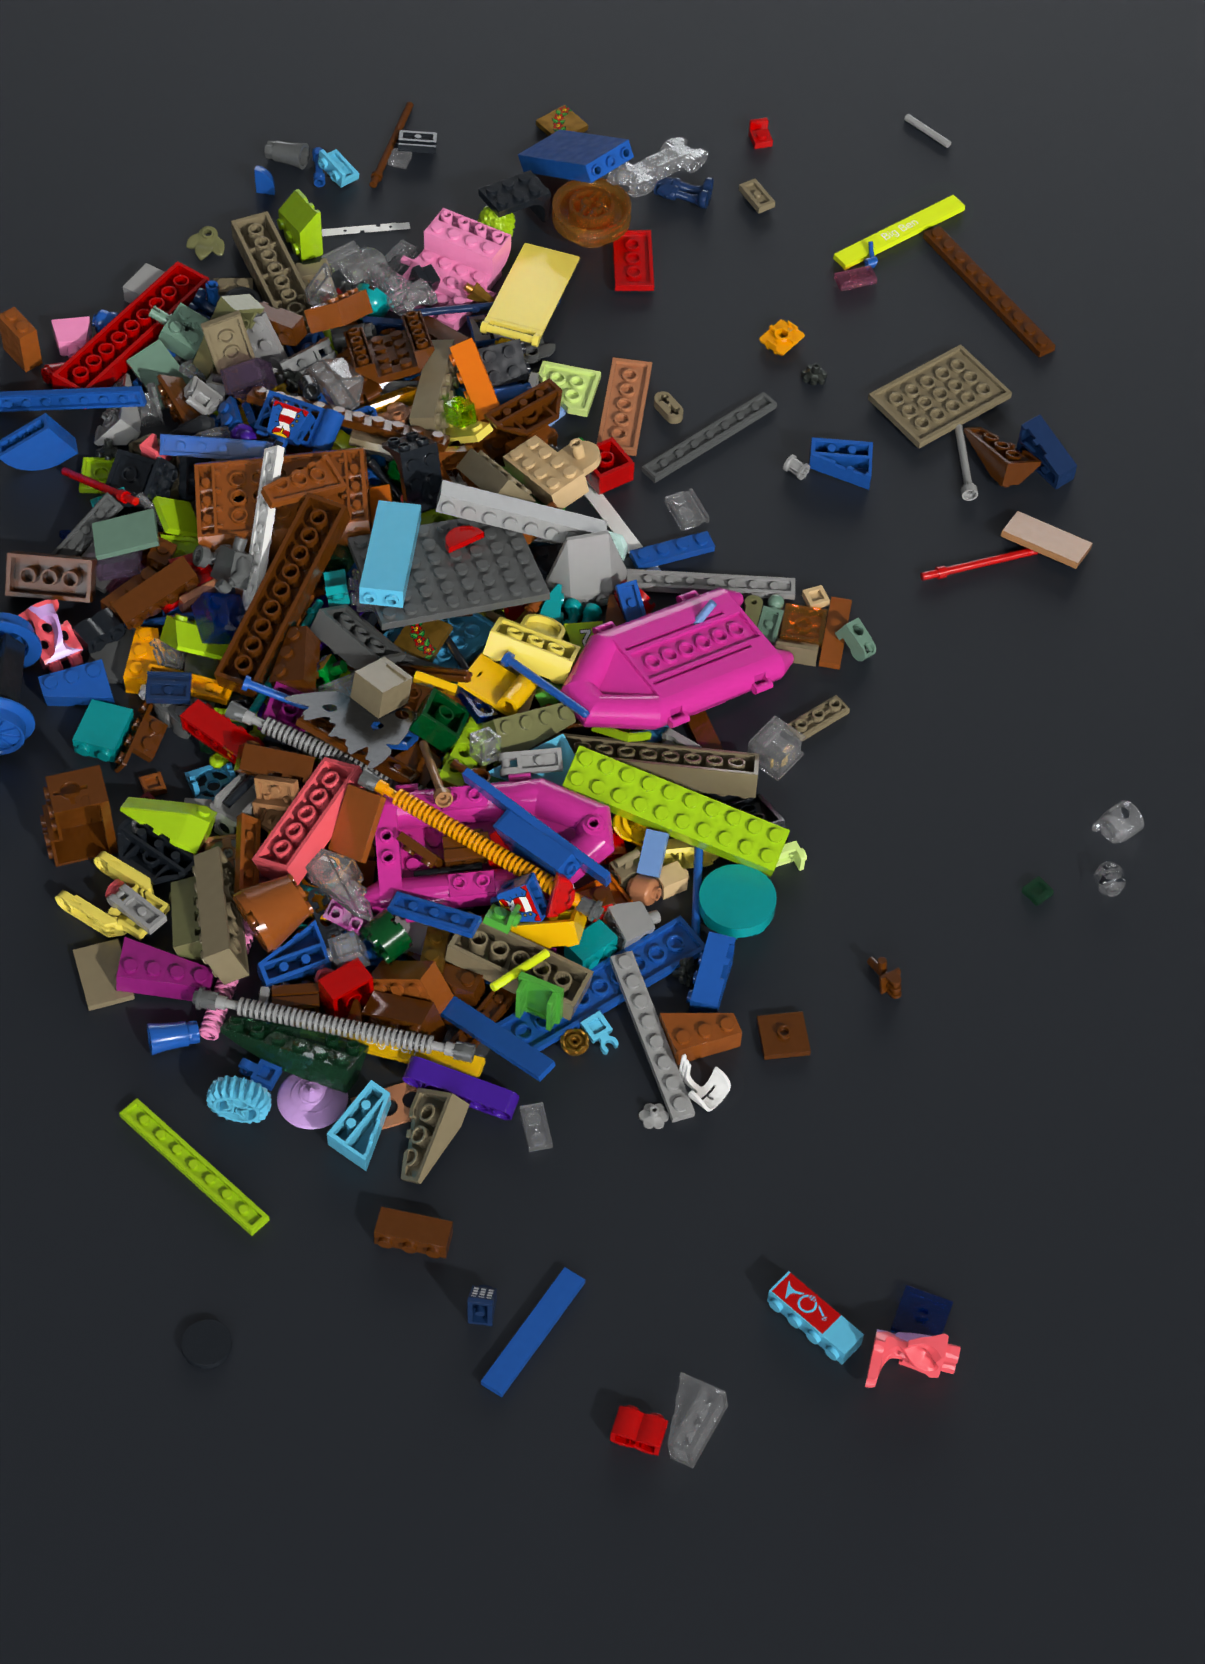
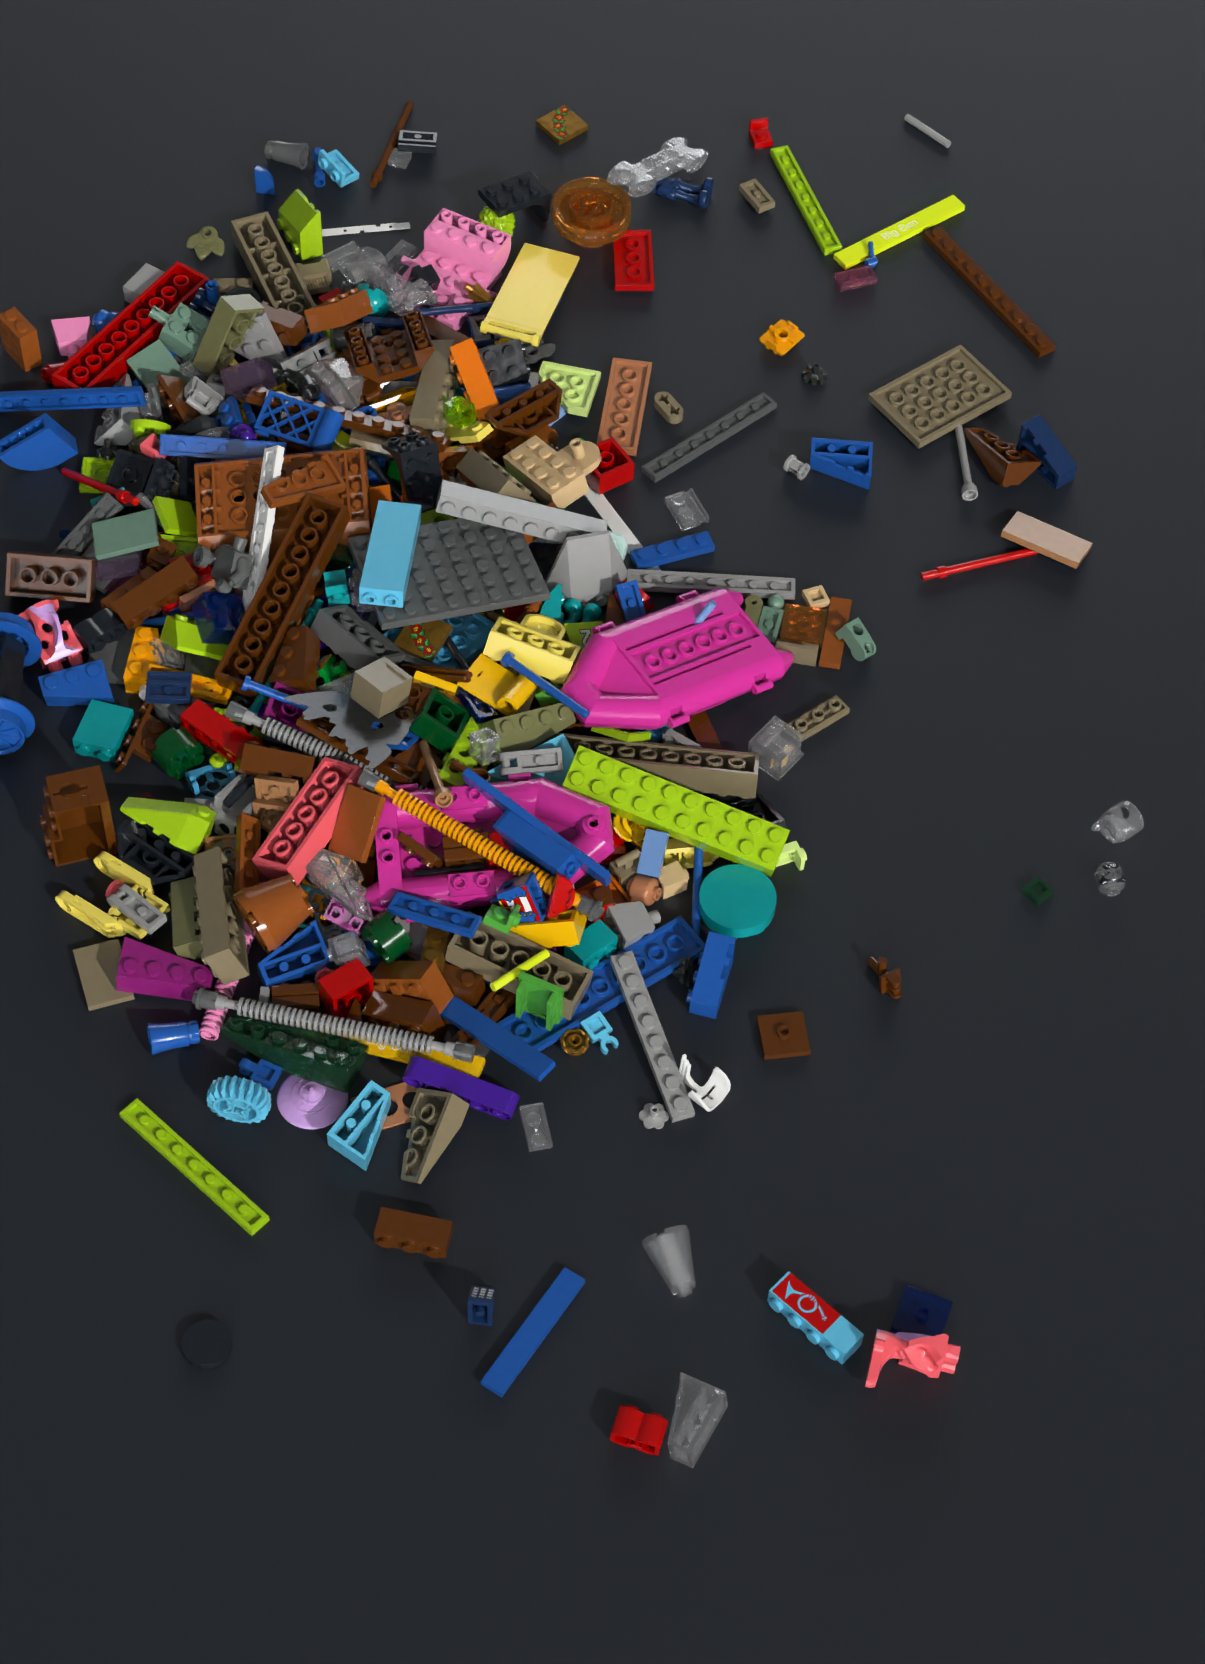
(145, 426): none -> lime tile
(153, 784): dark orange tile -> none
(177, 752): none -> dark green brick
(227, 340): dark tan tile -> none
(288, 424): torso -> none
(321, 287): clear slope -> none
(461, 537): red tile -> none
(576, 155): blue brick -> none
(673, 1258): none -> clear cone
(700, 1033): dark orange wedge -> none
(806, 200): none -> lime tile

